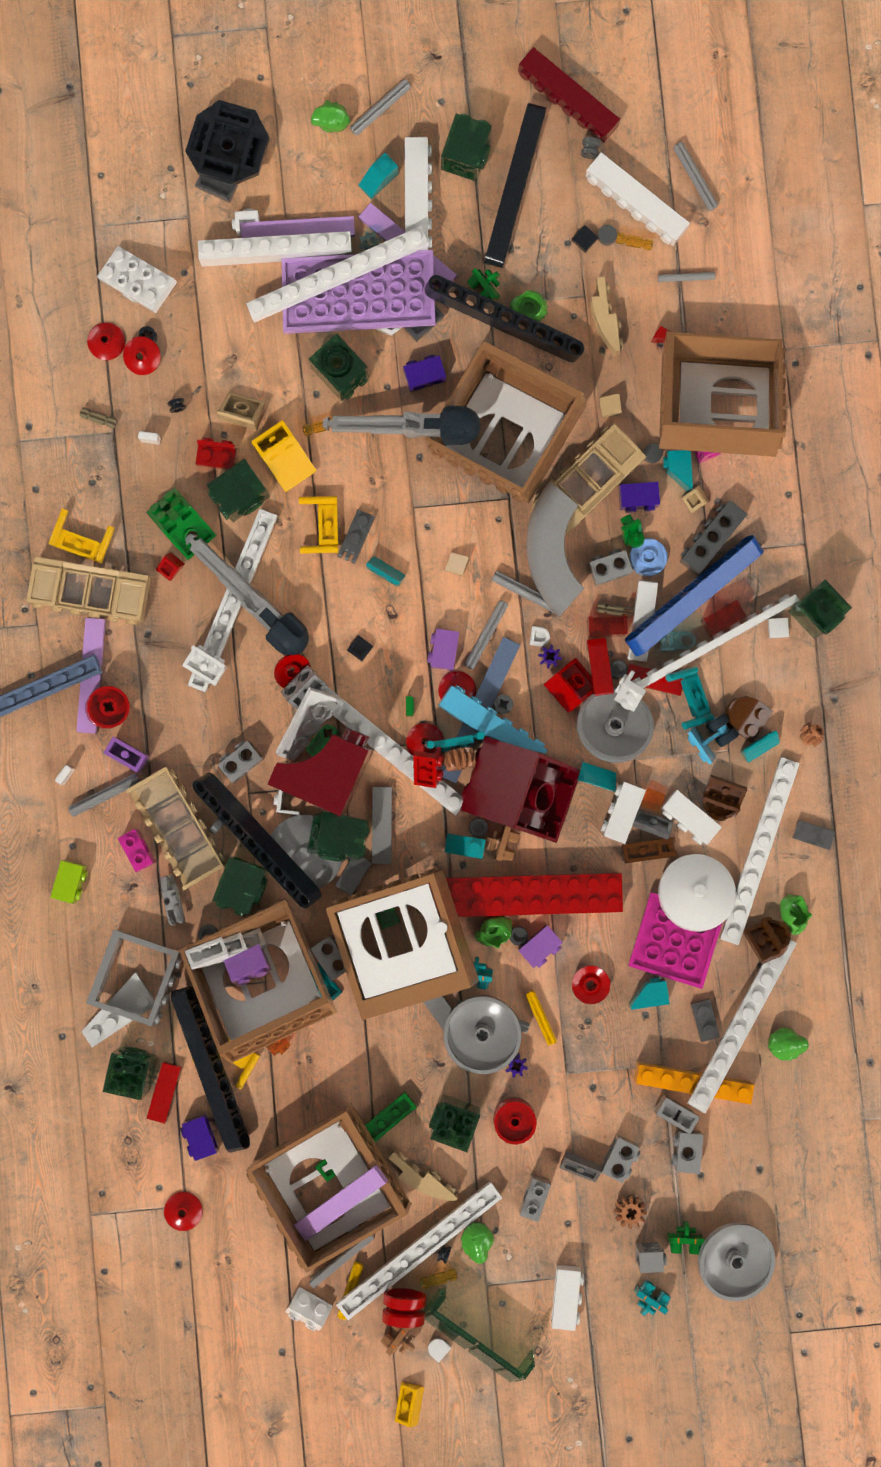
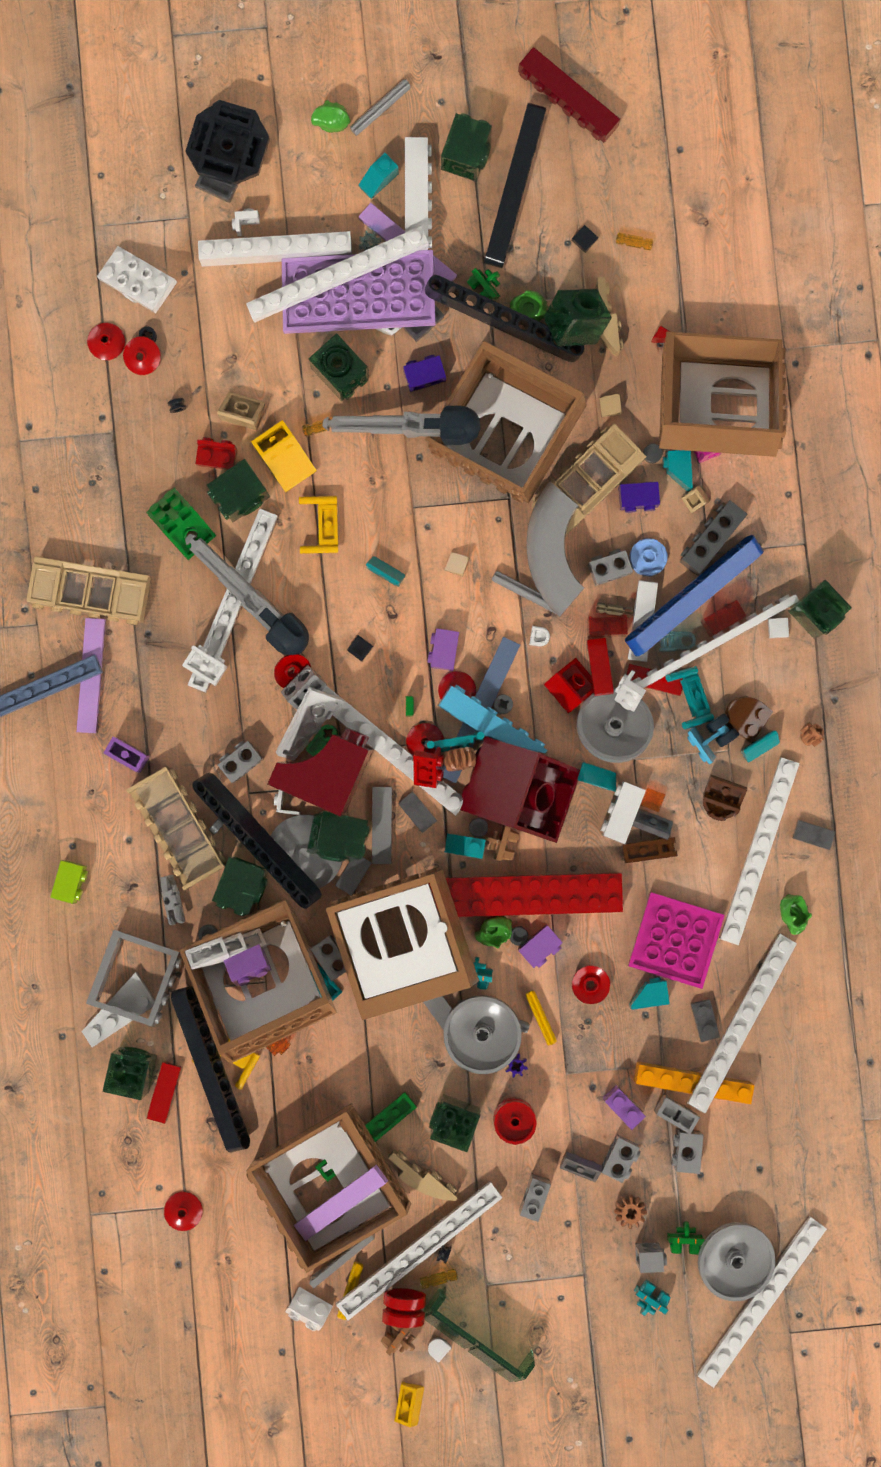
(65, 774): white tile -> none
(78, 544): yellow plate -> none
(98, 417): dark tan axle -> none
(103, 795): light grey axle -> none
(118, 705): red wheel -> none
(136, 850): dark pink brick -> none
(149, 437): white tile -> none
(170, 566): red slope -> none
(199, 1137): dark purple brick -> none
(298, 226): lavender tile -> none
(356, 535): dark grey hinge -> none
(387, 918): green tile -> none
(417, 812): none -> flat silver tile
(477, 1241): bright green hair -> none
(486, 634): light grey axle -> none
(550, 651): dark purple gear -> none
(566, 1297): white brick -> none
(577, 317): none -> clear green brick
(590, 147): dark grey wheel -> none
(607, 235): dark grey tile -> none
(618, 669): dark grey tile -> none
(624, 1107): none -> medium lavender brick
(632, 531): green hips -> none
(636, 199): white brick -> none
(686, 277): light grey bar -> none
(690, 818): white brick -> none
(695, 176): light grey axle -> none
(697, 892): white dish -> none
(761, 1303): none -> white plate
(768, 939): reddish brown slope -> none
(787, 1044): bright green hair -> none

